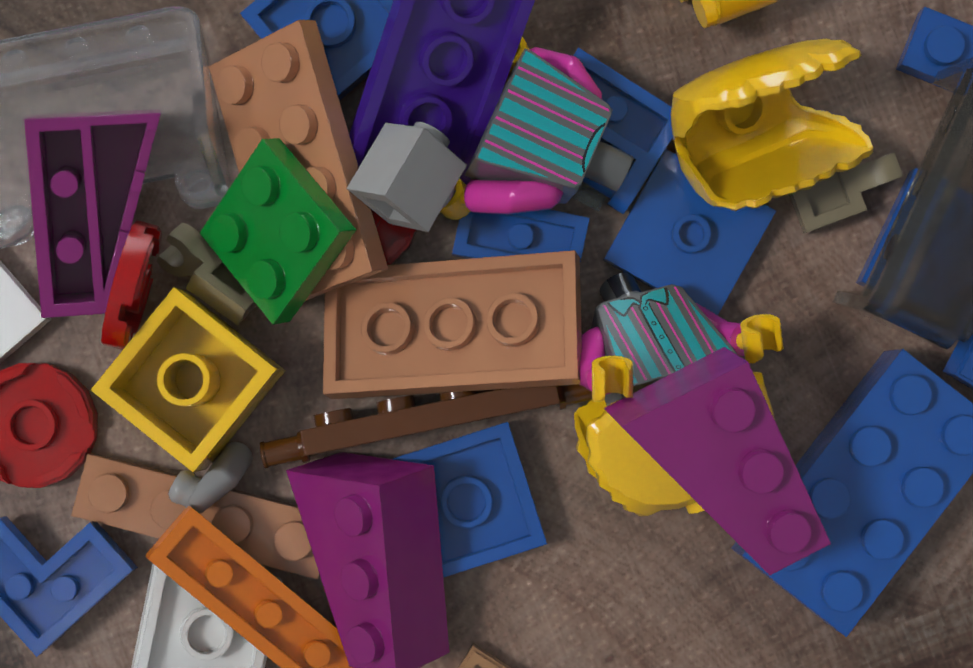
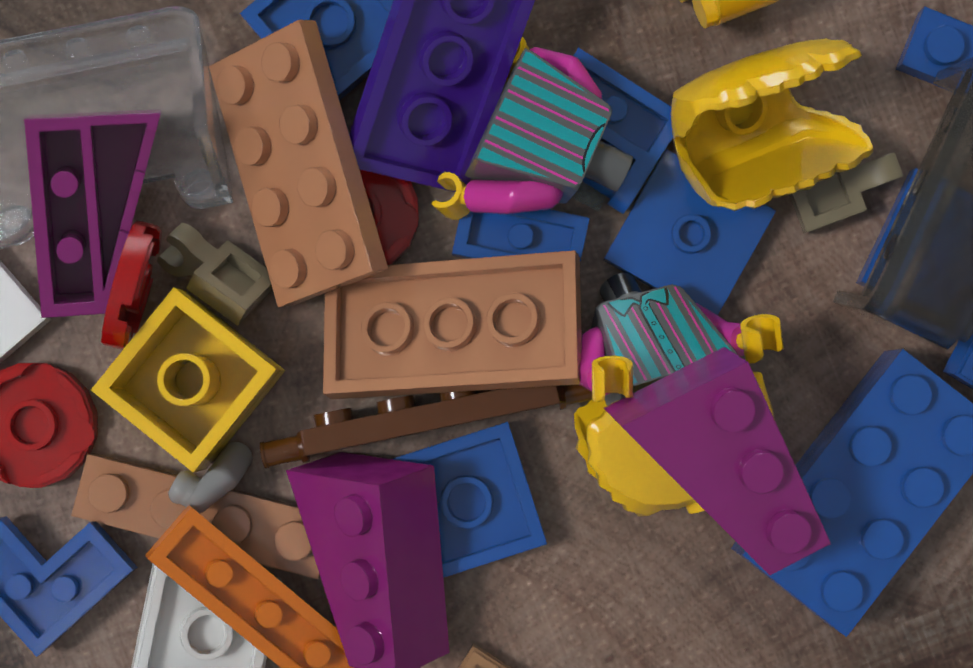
(277, 231): green plate -> none
(408, 175): light grey brick -> none

